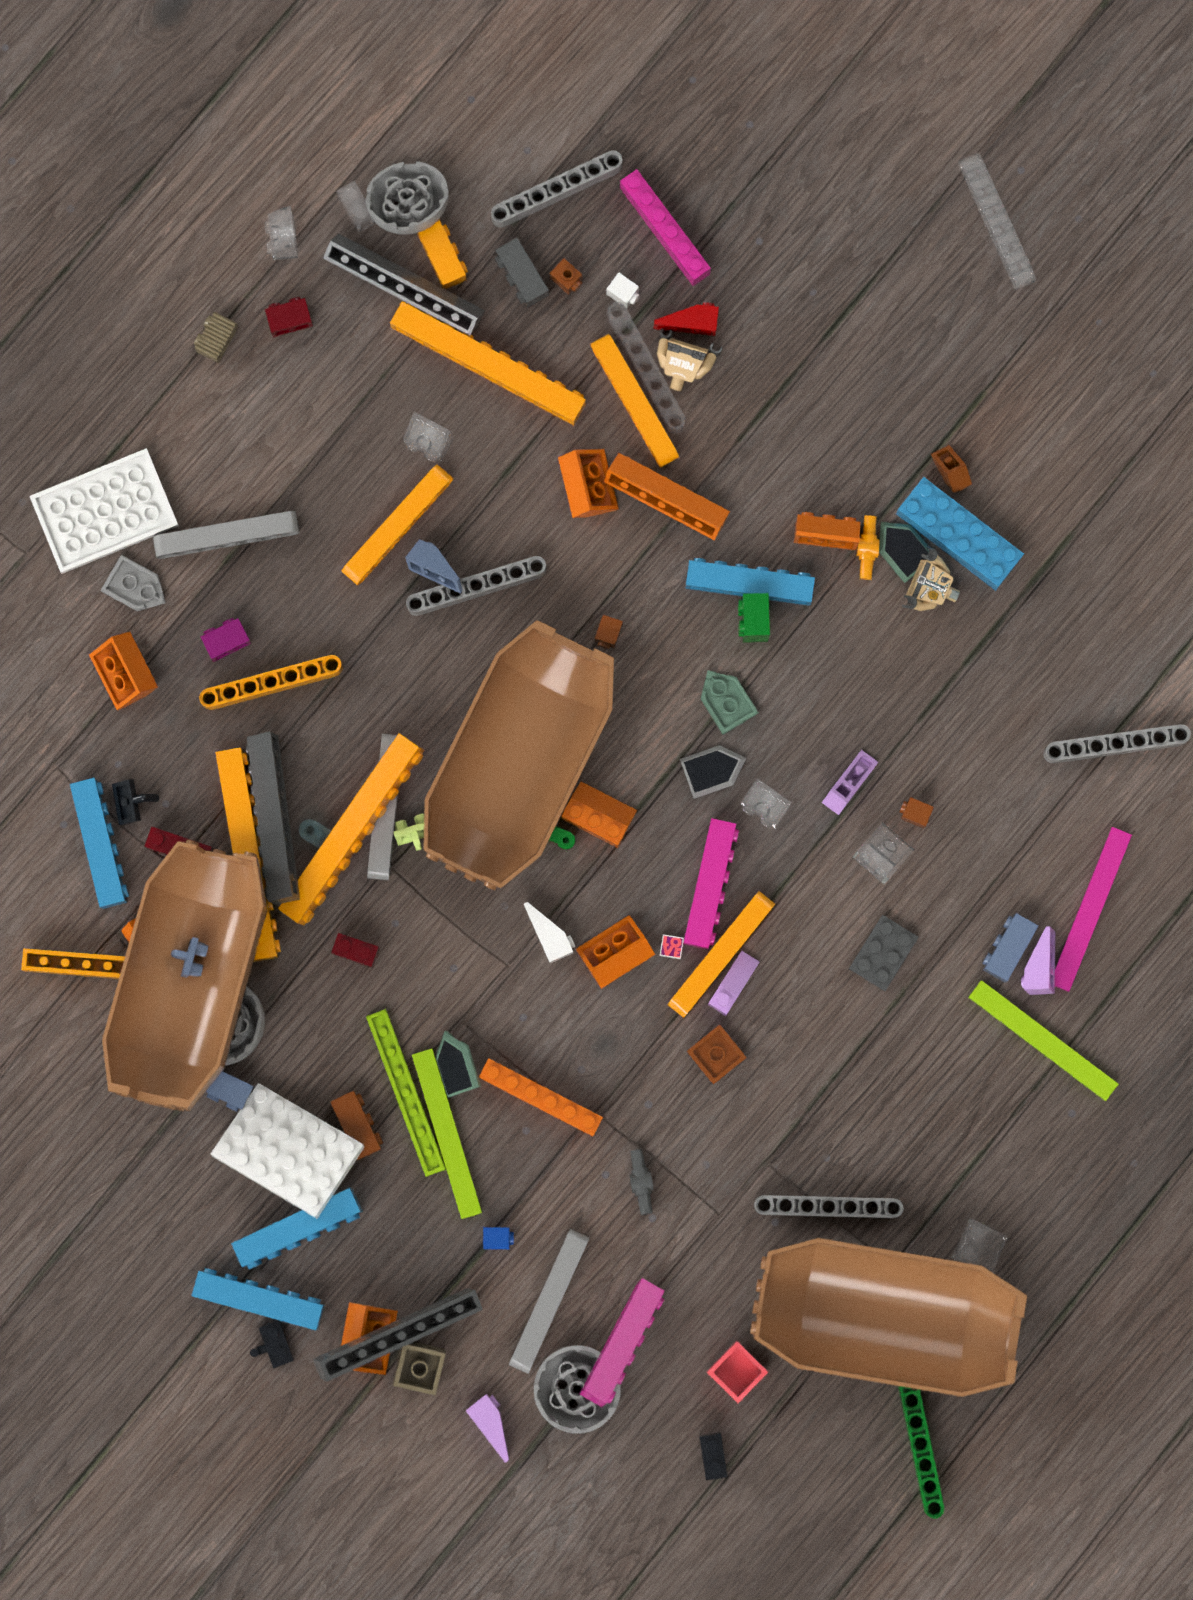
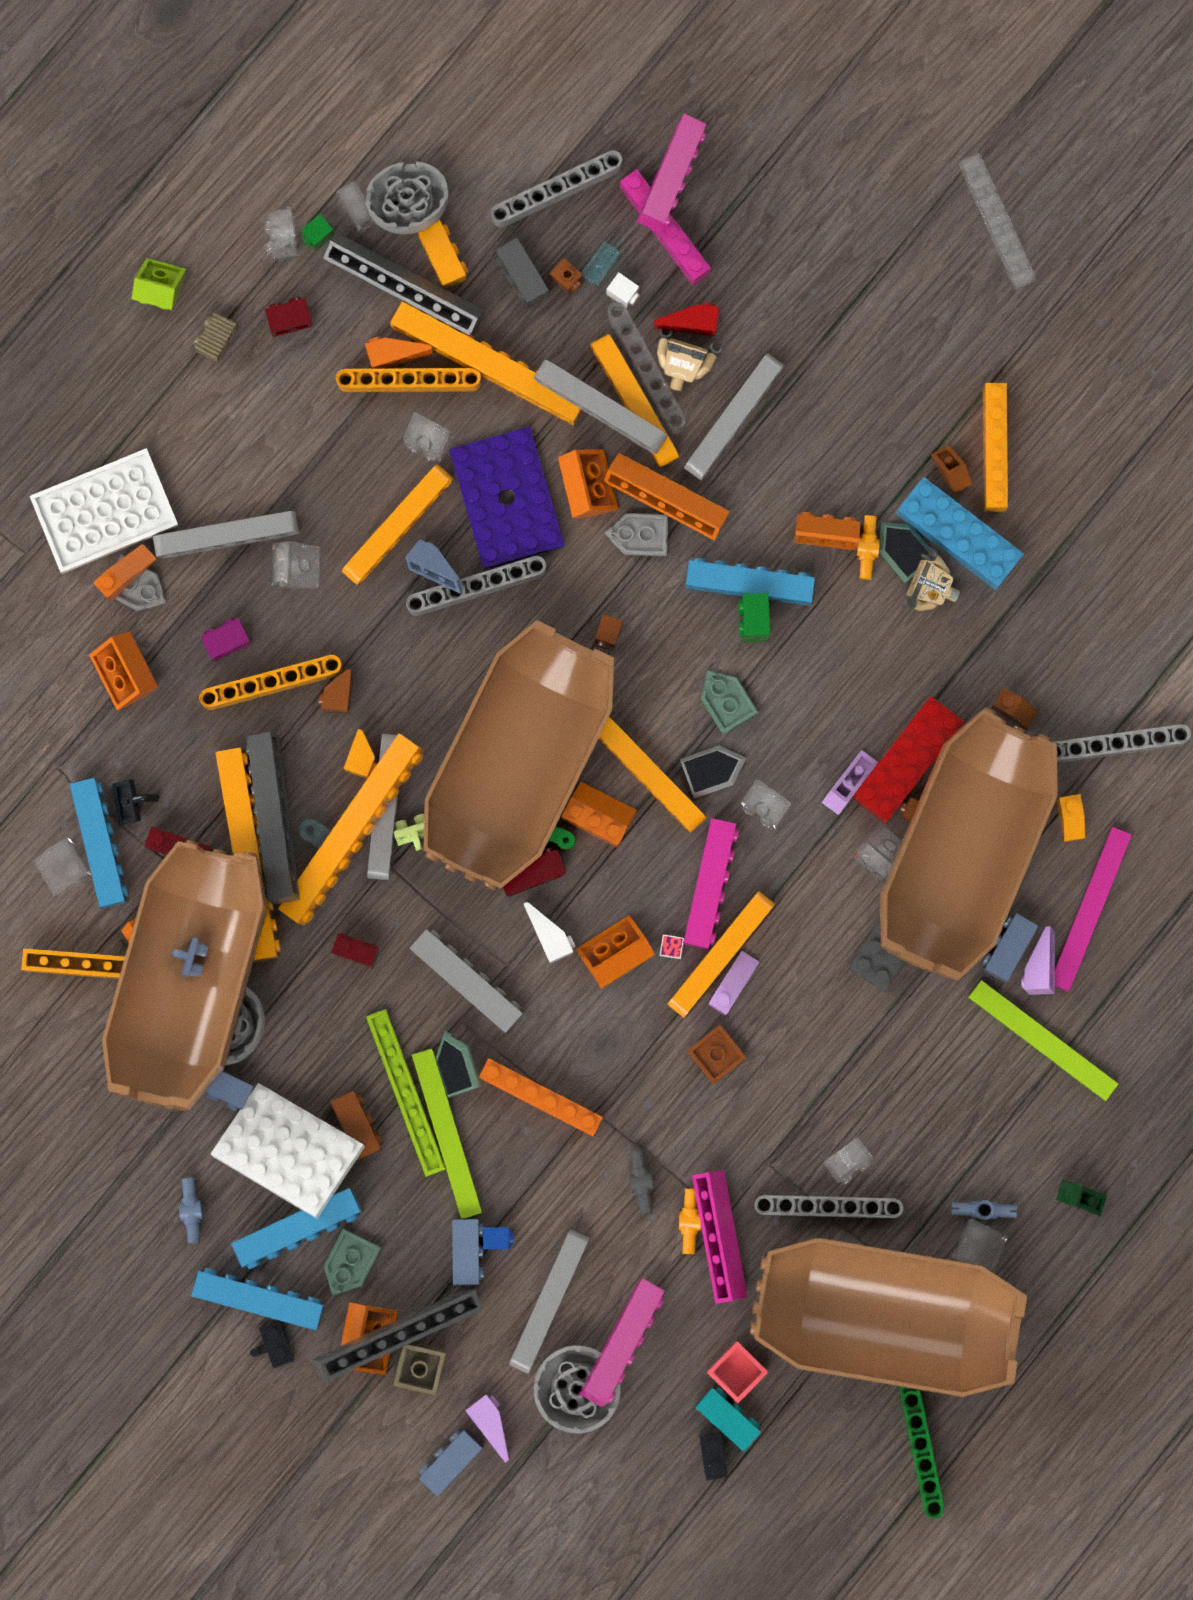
(62, 867): none -> clear slope
(124, 572): none -> orange slope
(158, 284): none -> lime slope
(191, 1210): none -> sand blue pin
(296, 565): none -> clear slope
(317, 233): none -> green brick
(337, 694): none -> dark orange slope
(349, 1262): none -> sand green tile
(360, 758): none -> light orange slope
(391, 352): none -> orange slope
(418, 385): none -> light orange beam
(450, 1462): none -> sand blue brick
(467, 981): none -> light grey brick
(467, 1252): none -> sand blue brick
(502, 530): none -> dark purple plate
(542, 870): none -> dark red brick
(600, 264): none -> clear light blue plate
(600, 406): none -> light grey beam
(640, 534): none -> light grey tile
(651, 776): none -> light orange beam
(671, 173): none -> dark pink brick
(689, 1221): none -> light orange pin
(719, 1236): none -> dark pink brick
(728, 1418): none -> teal brick
(734, 416): none -> light grey beam
(848, 1160): none -> clear brick
(907, 760): none -> red brick
(968, 846): none -> medium nougat cylinder
(995, 447): none -> light orange brick
(995, 1209): none -> sand blue pin
(1014, 708): none -> dark orange slope
(1071, 817): none -> light orange slope
(1081, 1197): none -> dark green slope

